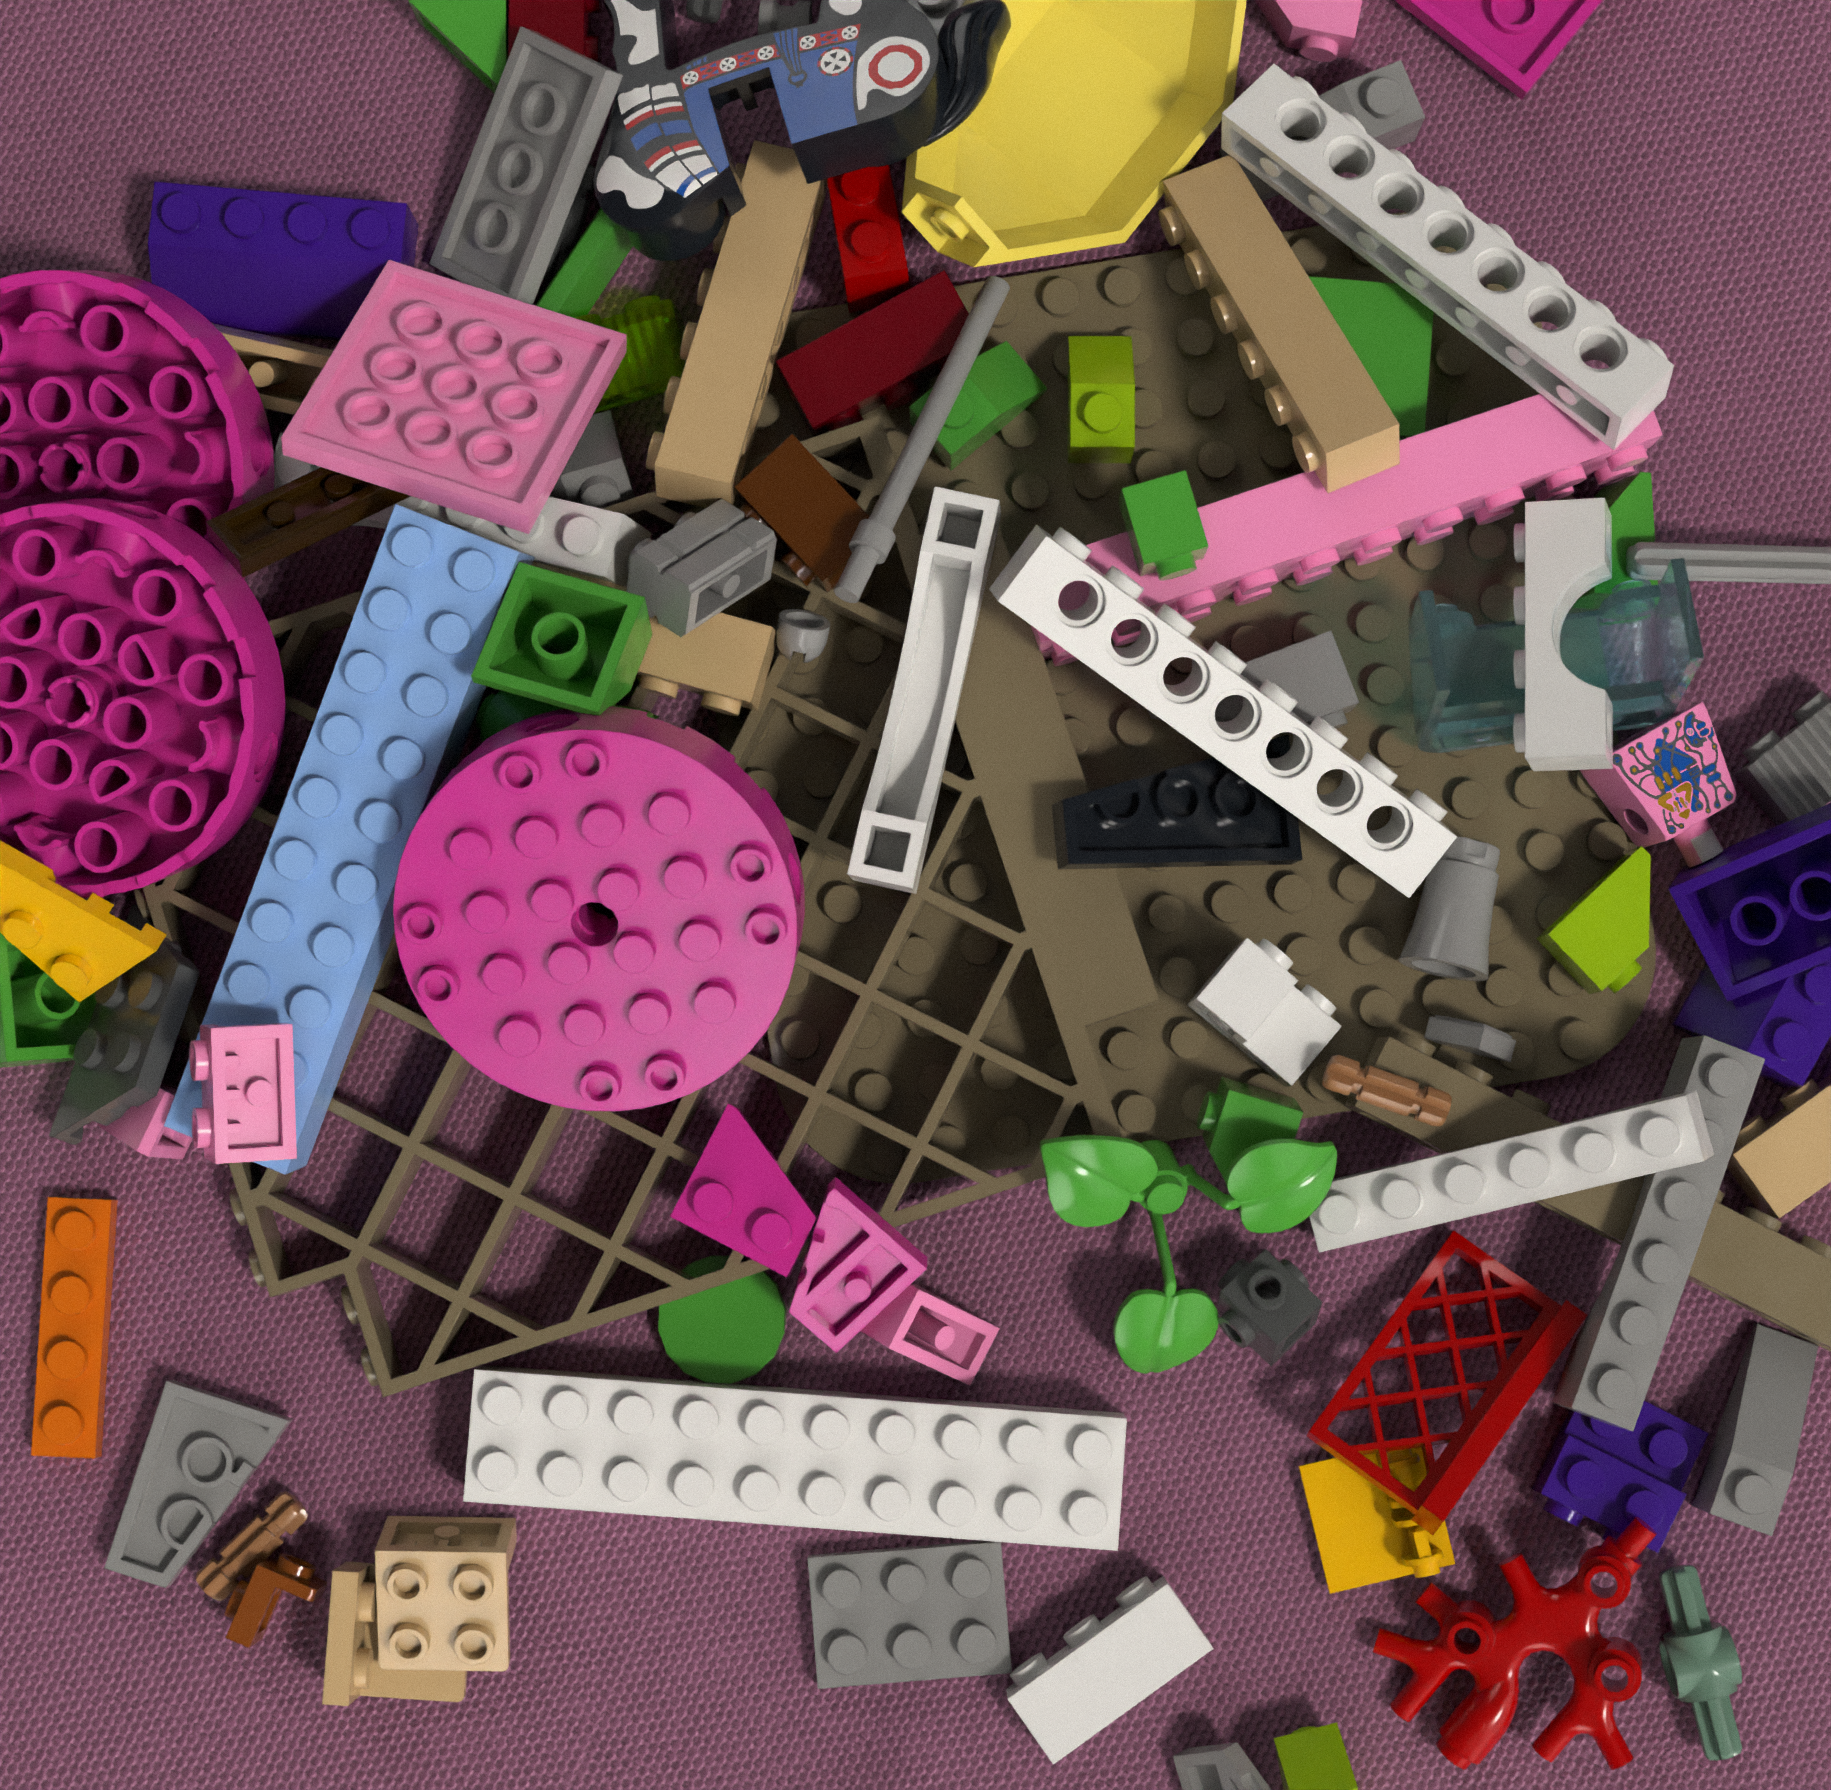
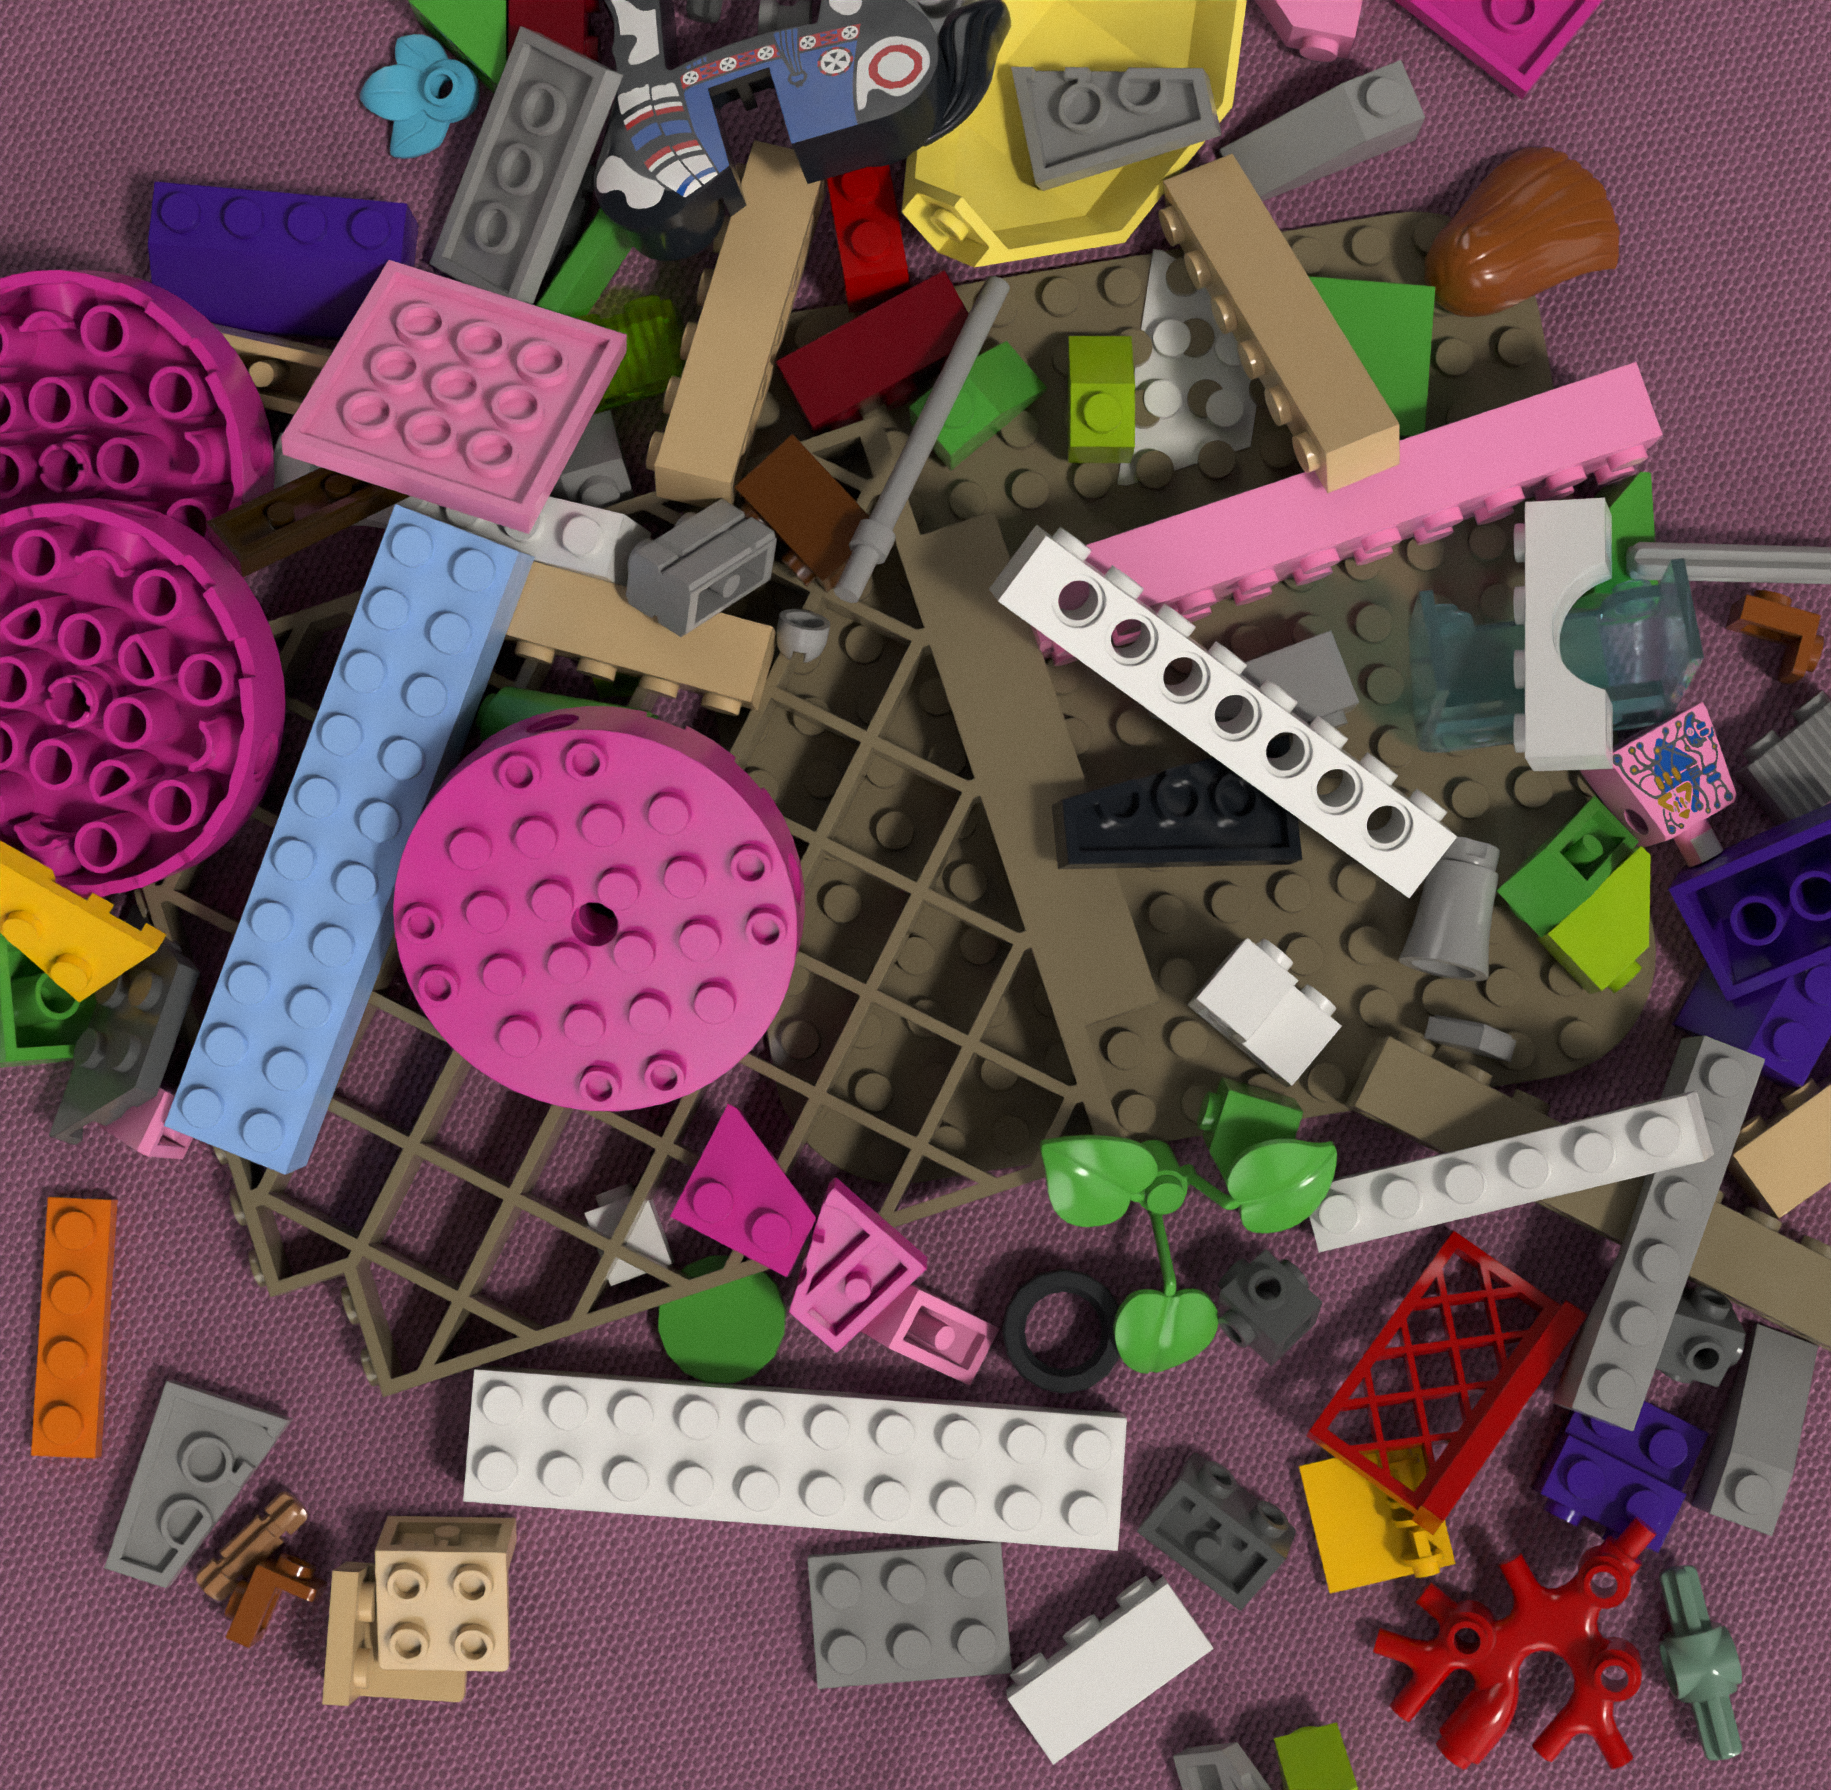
(244, 1092): bright pink bracket -> none
(411, 95): none -> medium azure plate
(565, 641): bright green slope -> none
(646, 1236): none -> white brick
(926, 690): white arch -> none
(1015, 1341): none -> black tyre
(1104, 120): none -> light grey wing
(1163, 526): bright green brick -> none
(1171, 374): none -> white wing
(1219, 1531): none -> dark grey bracket
(1387, 1090): medium nougat axle -> none
(1452, 284): white brick -> none
(1521, 234): none -> dark orange hair
(1567, 867): none -> bright green slope
(1702, 1338): none -> dark grey brick
(1772, 618): none -> dark orange bracket

